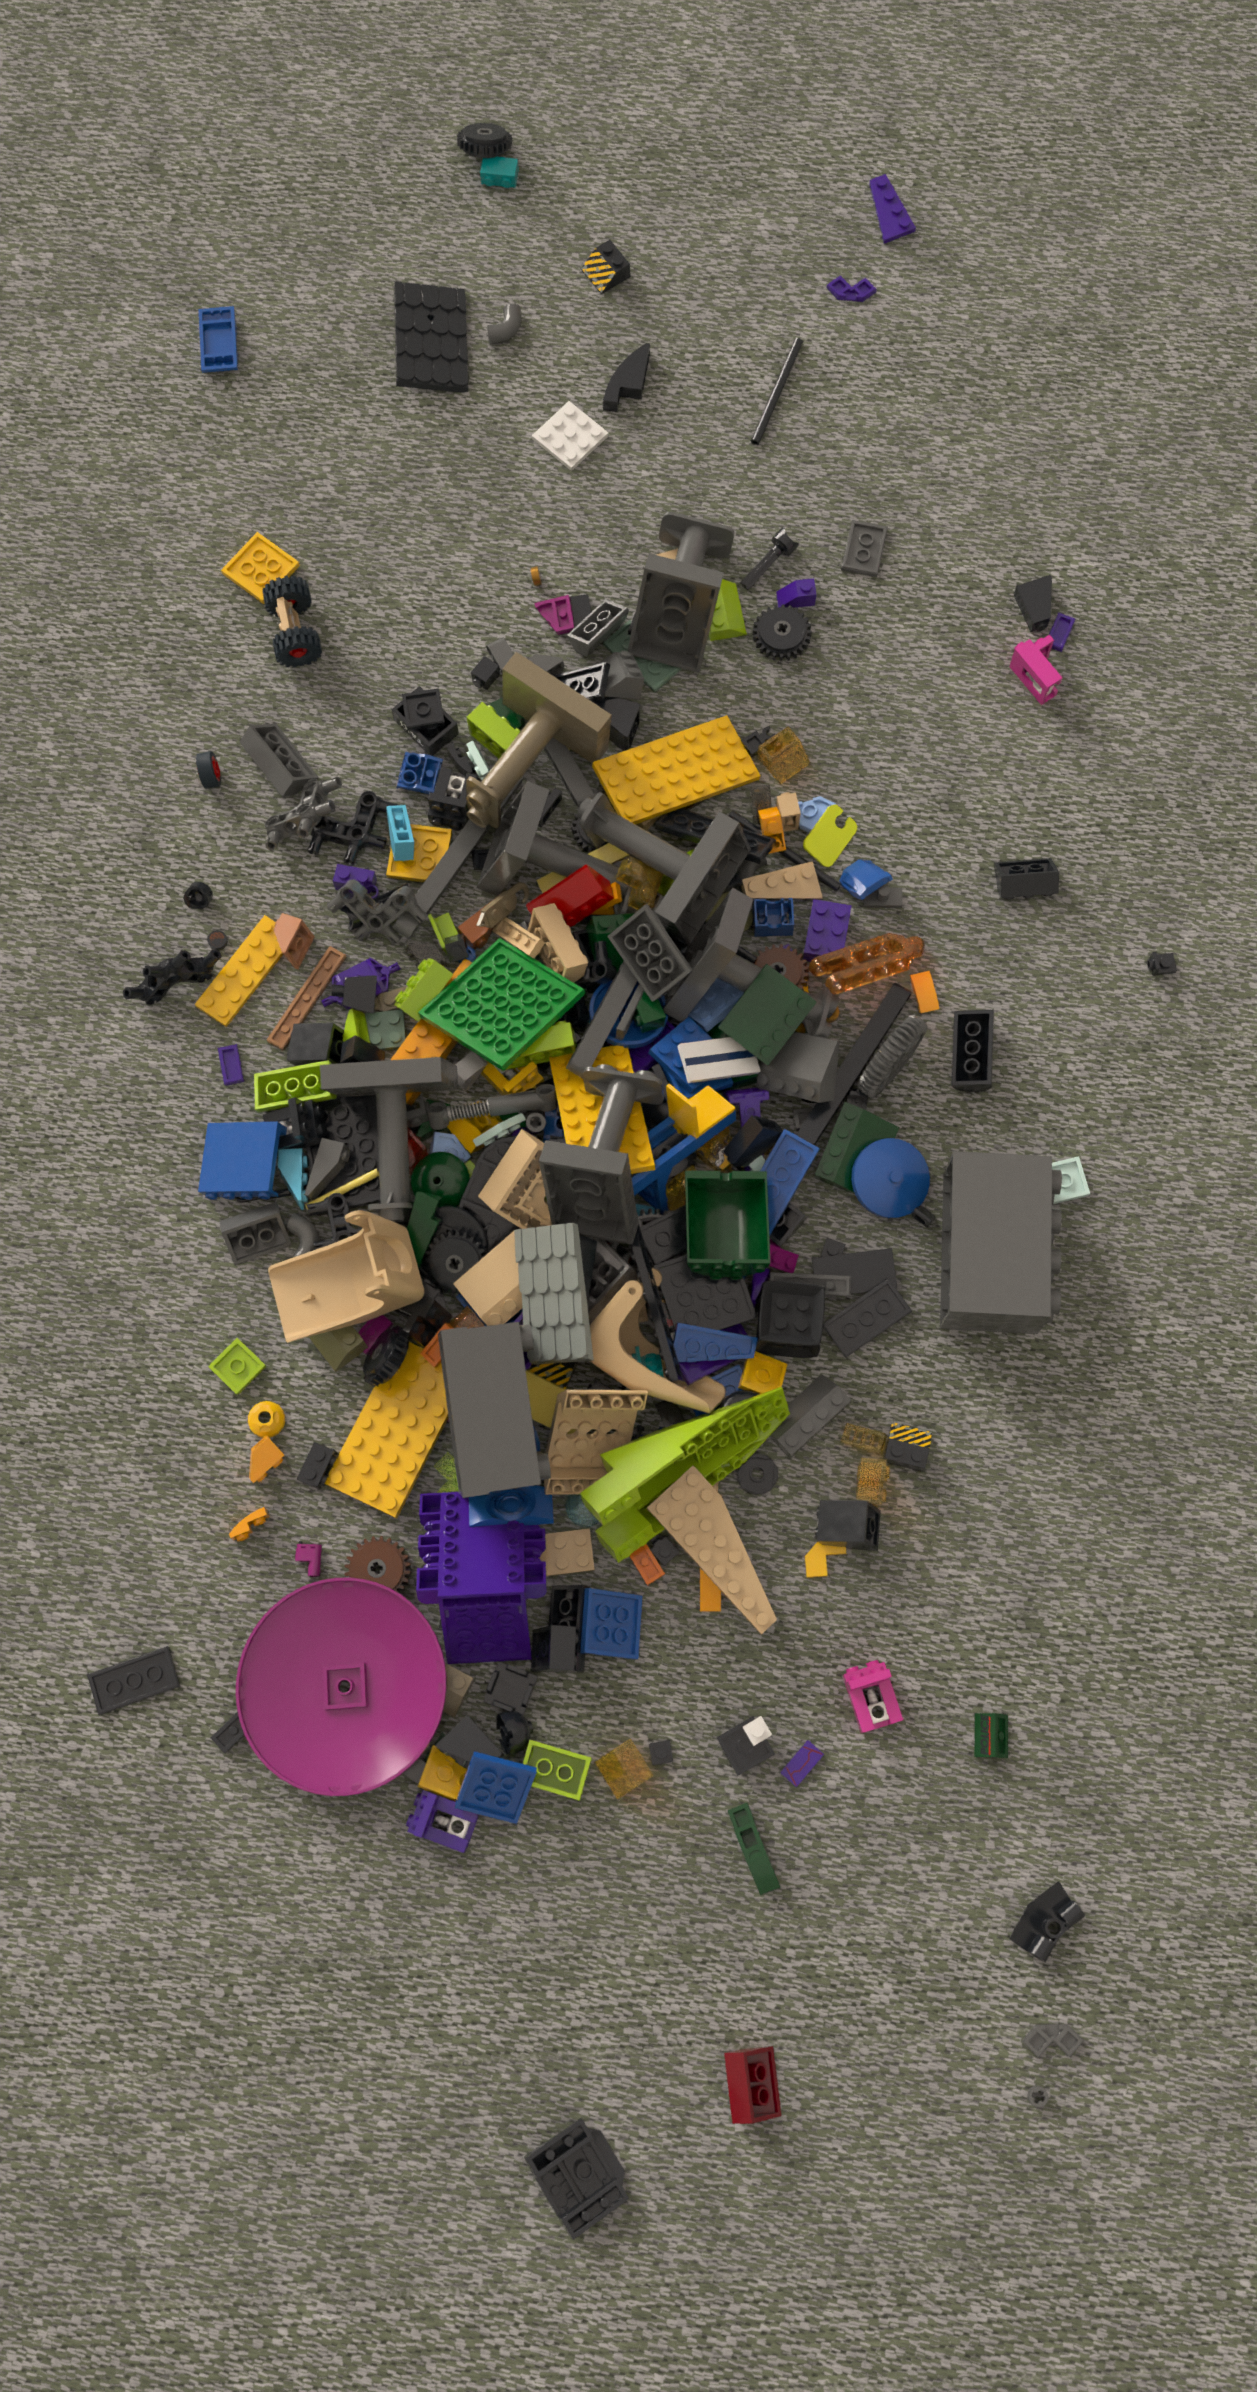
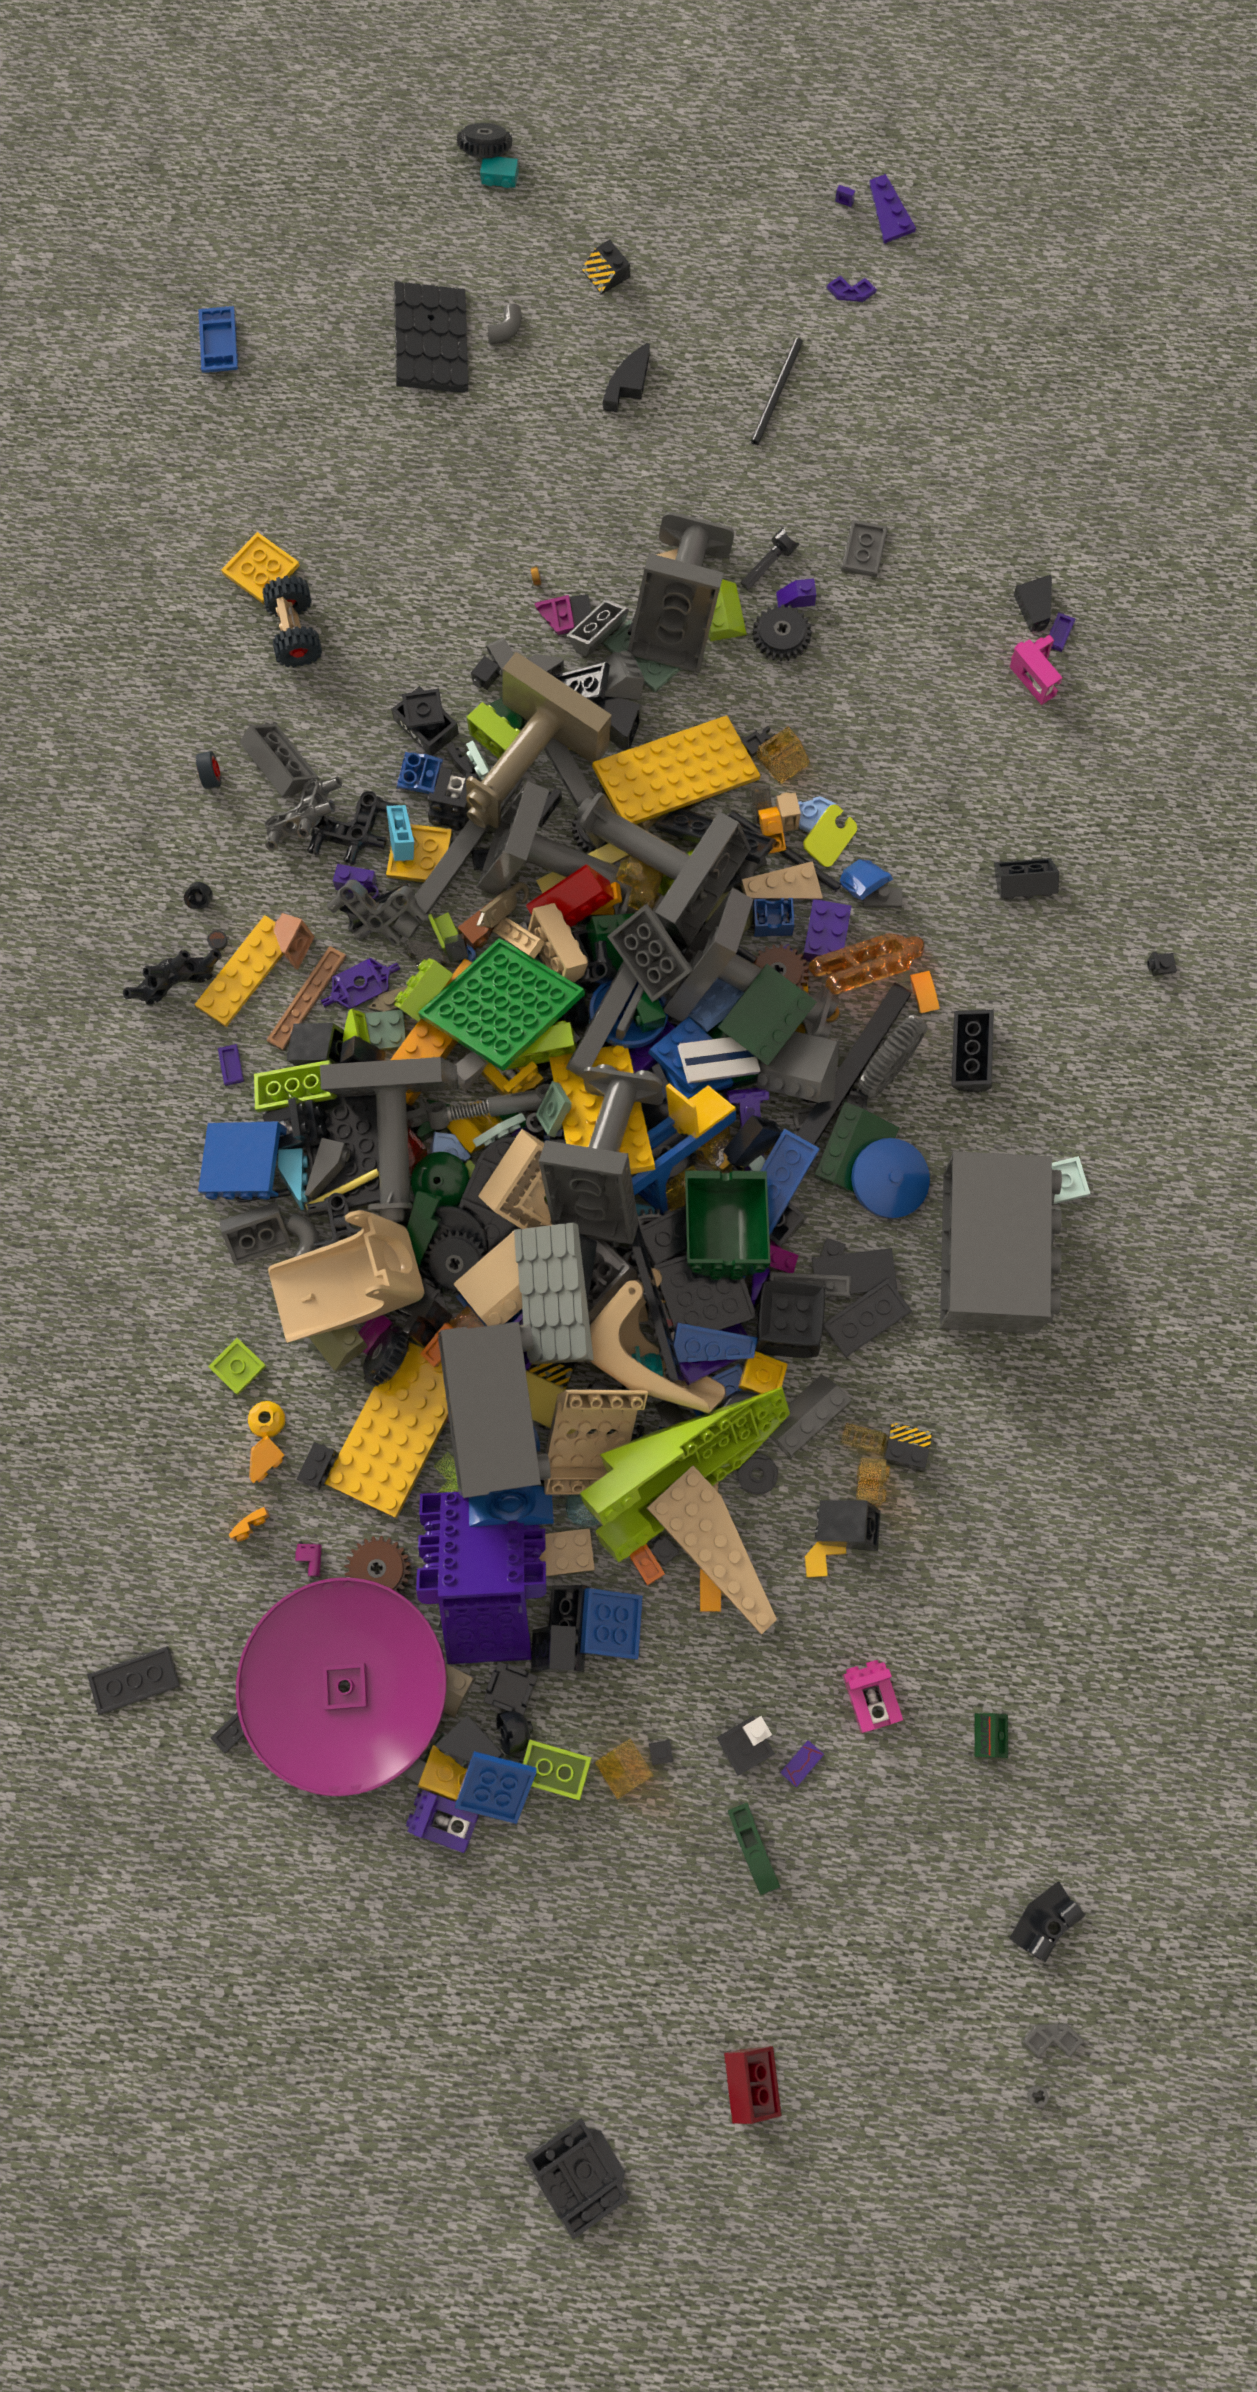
(357, 992): black torso -> none
(553, 1109): none -> sand green plate
(570, 435): white plate -> none
(845, 196): none -> dark purple plate
(923, 1216): black slope -> none

